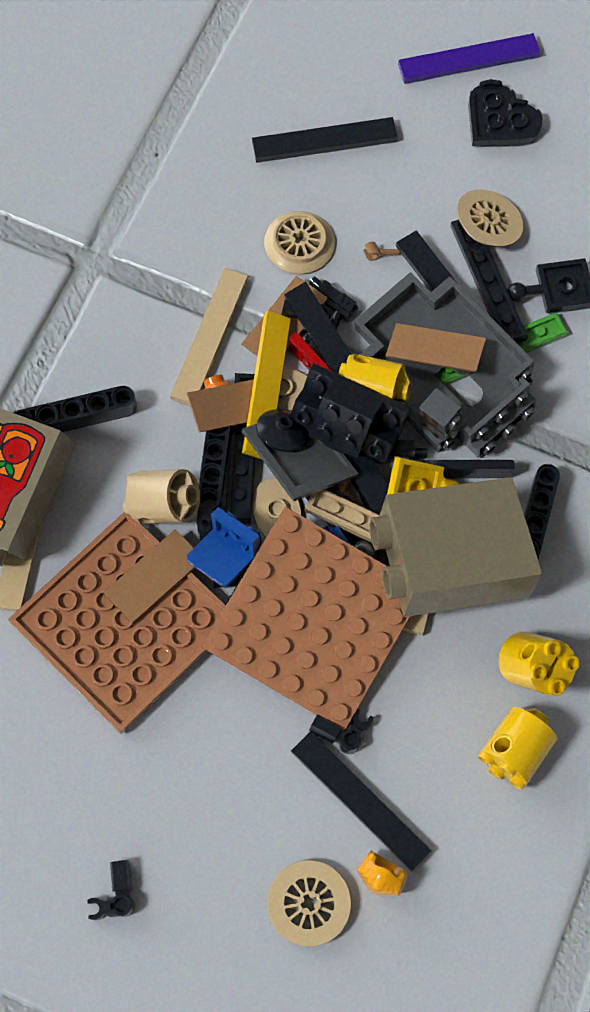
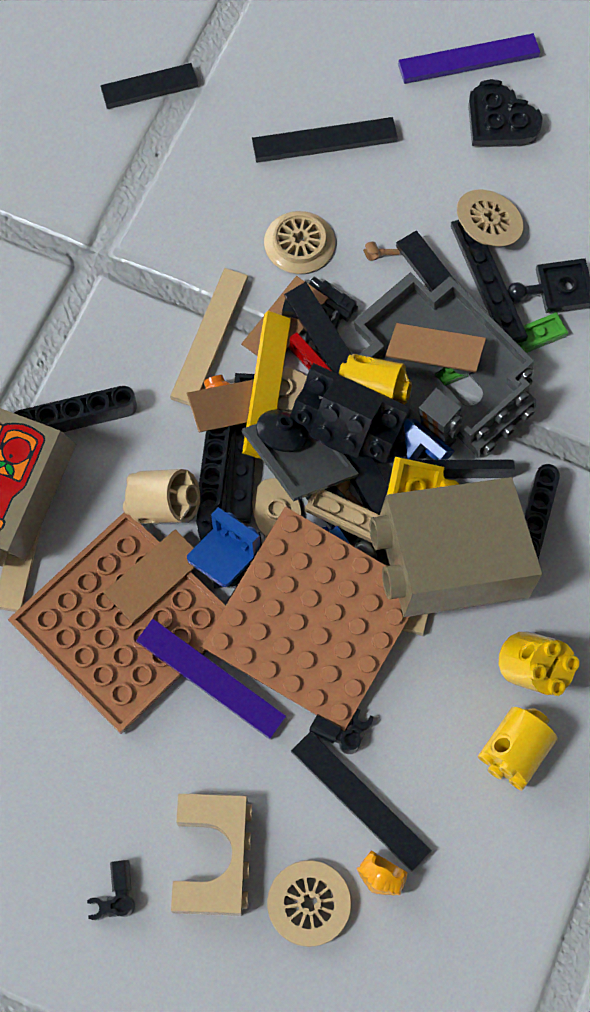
(149, 85): none -> black tile
(211, 678): none -> dark purple tile
(226, 892): none -> tan arch
(420, 437): none -> blue slope

